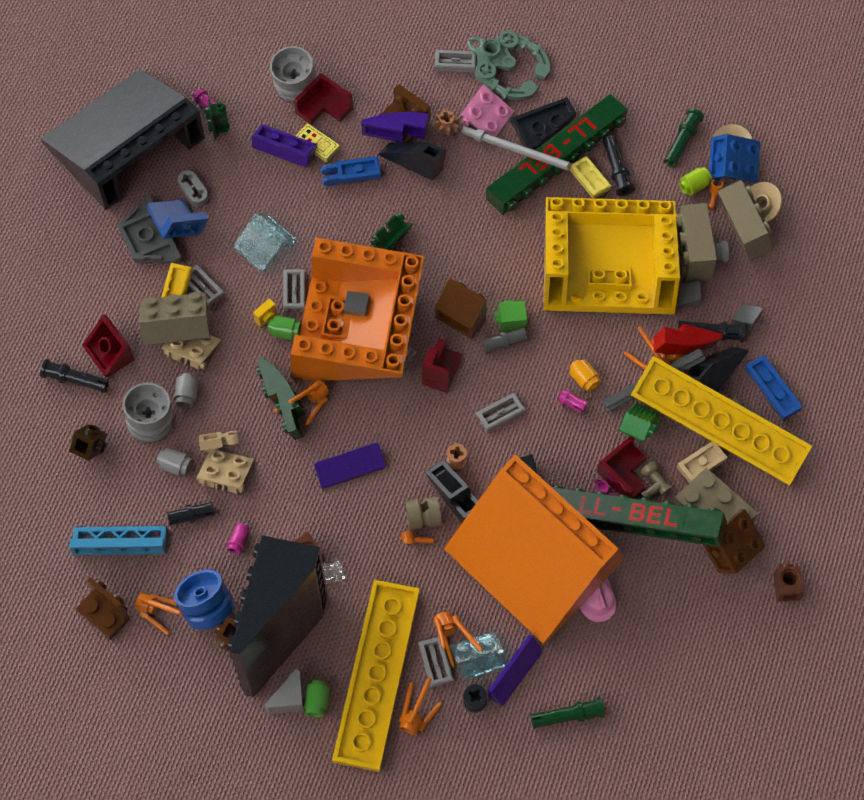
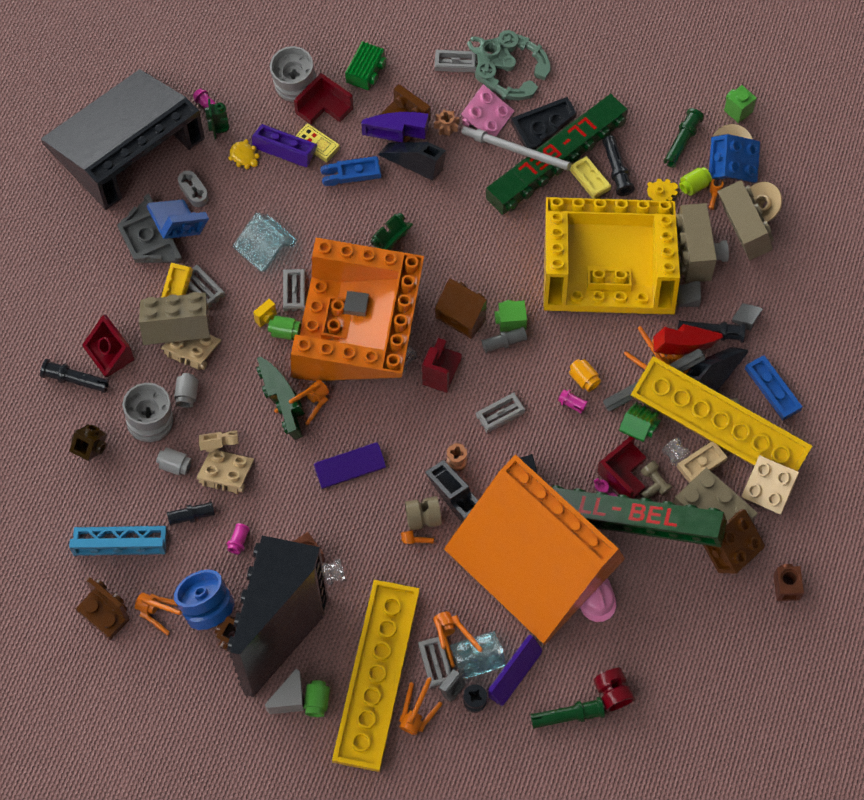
(244, 154): none -> yellow piece
(365, 66): none -> green brick
(452, 685): none -> dark grey tile
(614, 691): none -> dark red wheel
(662, 190): none -> yellow piece
(675, 451): none -> clear wheel
(739, 103): none -> bright green brick
(770, 484): none -> tan hinge

